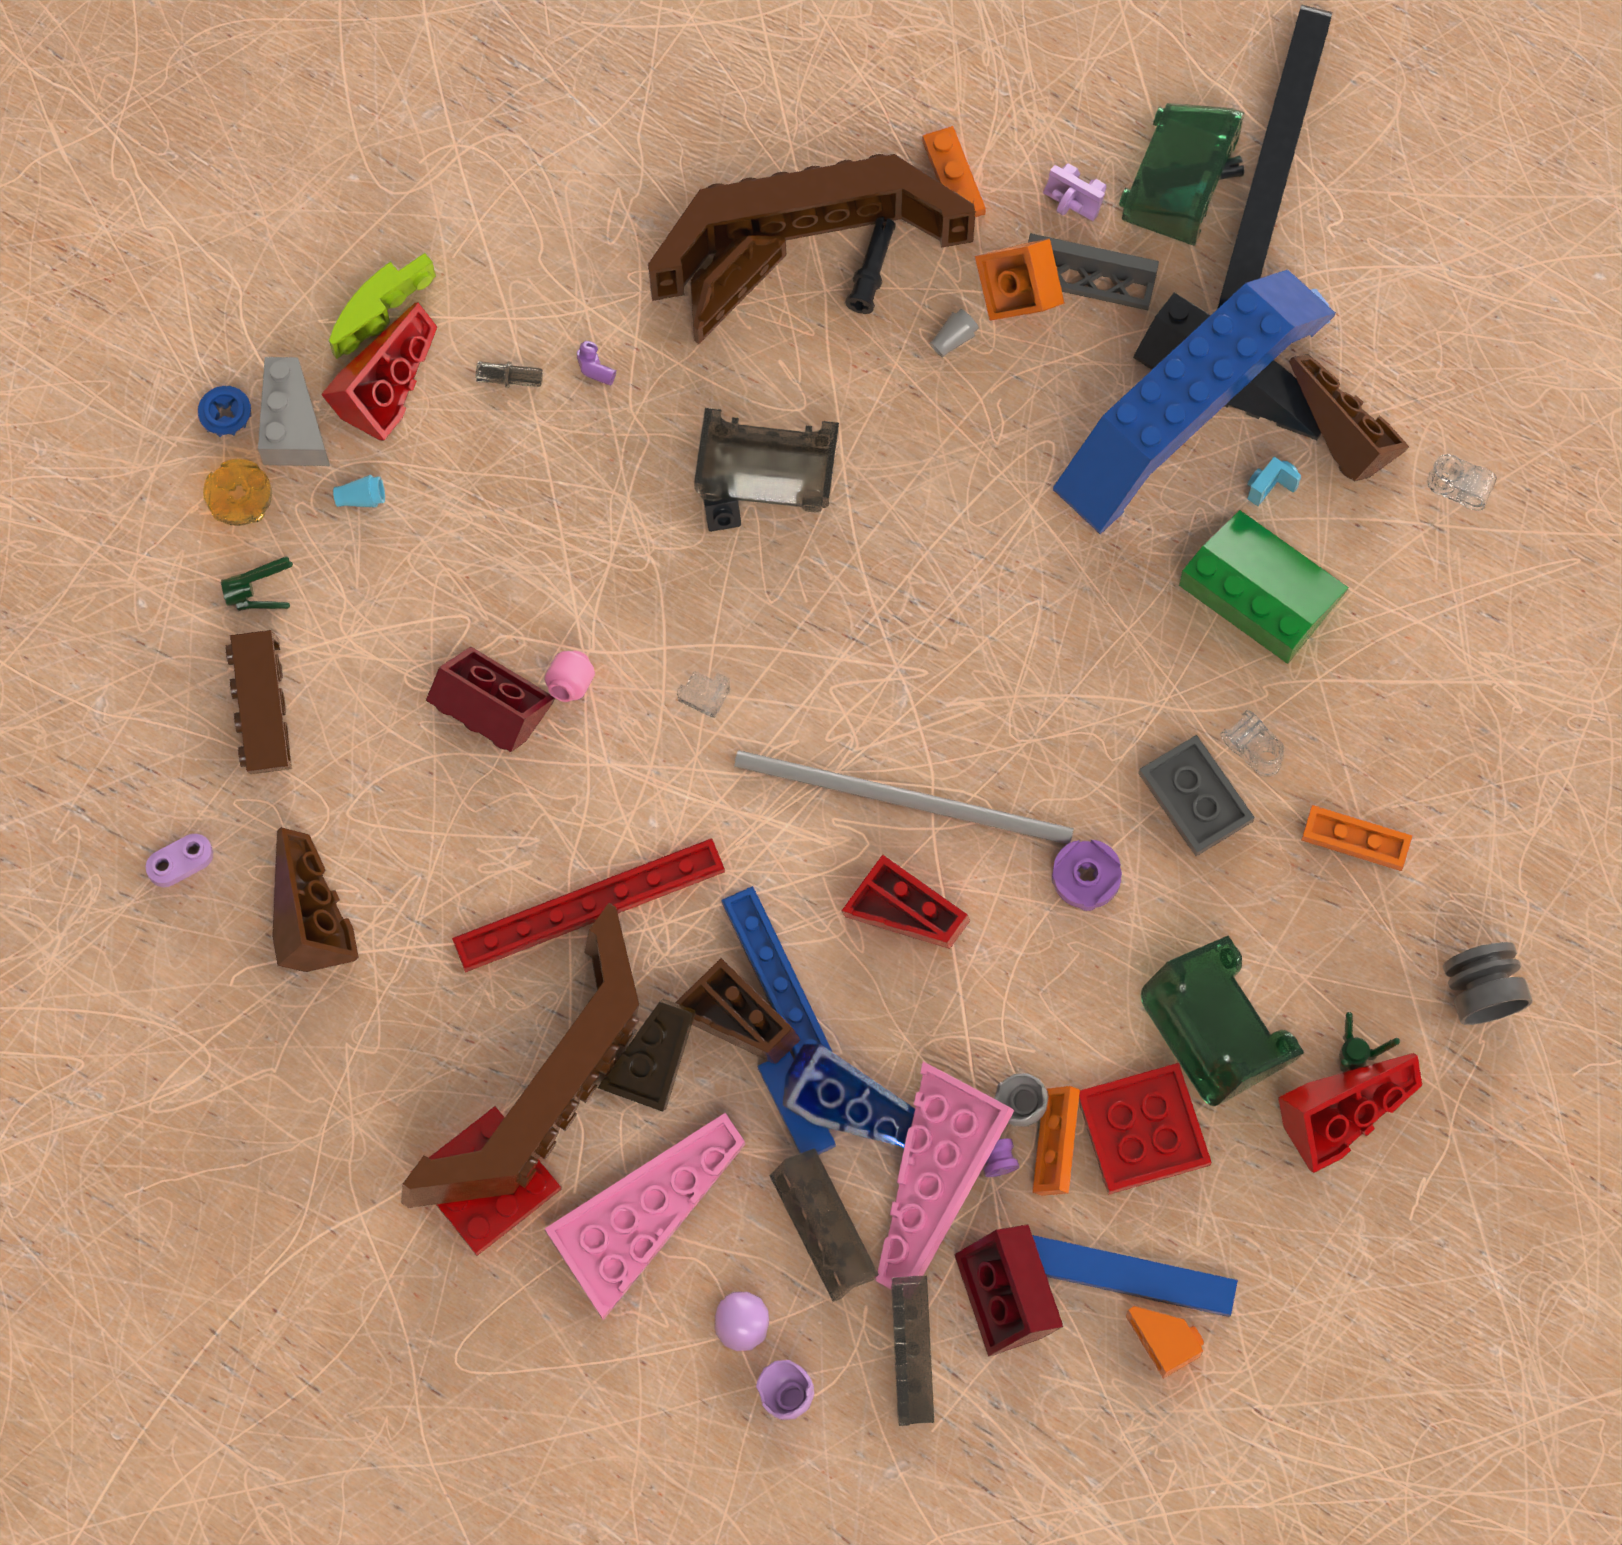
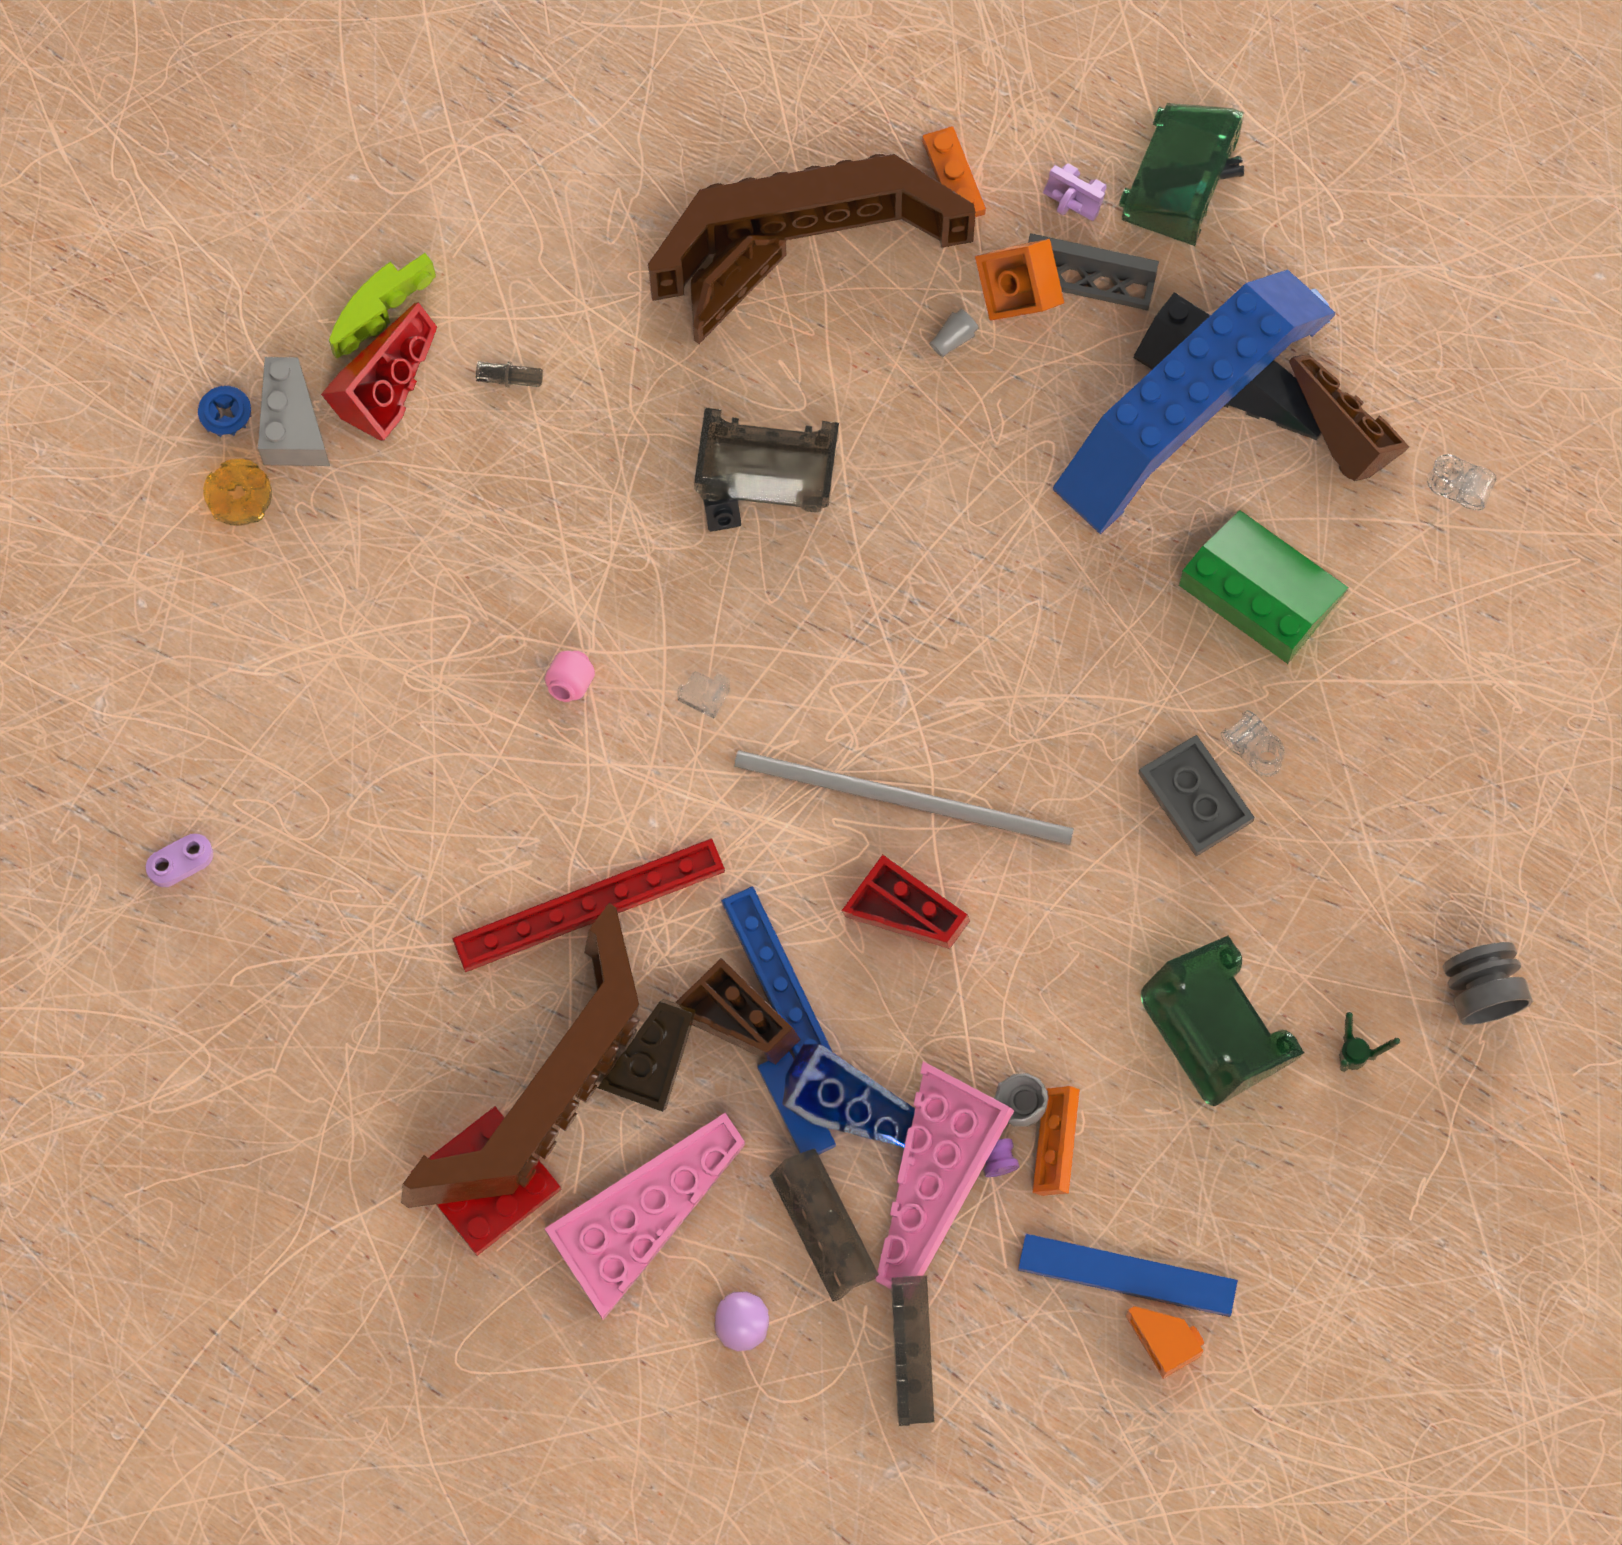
(239, 587): dark green plant -> none
(259, 702): reddish brown wedge -> none
(306, 919): reddish brown wedge -> none
(360, 493): medium azure cone -> none
(489, 698): dark red slope -> none
(591, 366): medium lavender arm -> none
(785, 1389): lavender hair -> none
(868, 277): black pin -> none
(1008, 1289): dark red slope -> none
(1086, 854): medium lavender plate -> none
(1143, 1128): red plate -> none
(1264, 480): medium azure bracket -> none
(1277, 150): black beam -> none
(1338, 1109): red wedge -> none
(1356, 838): orange plate -> none

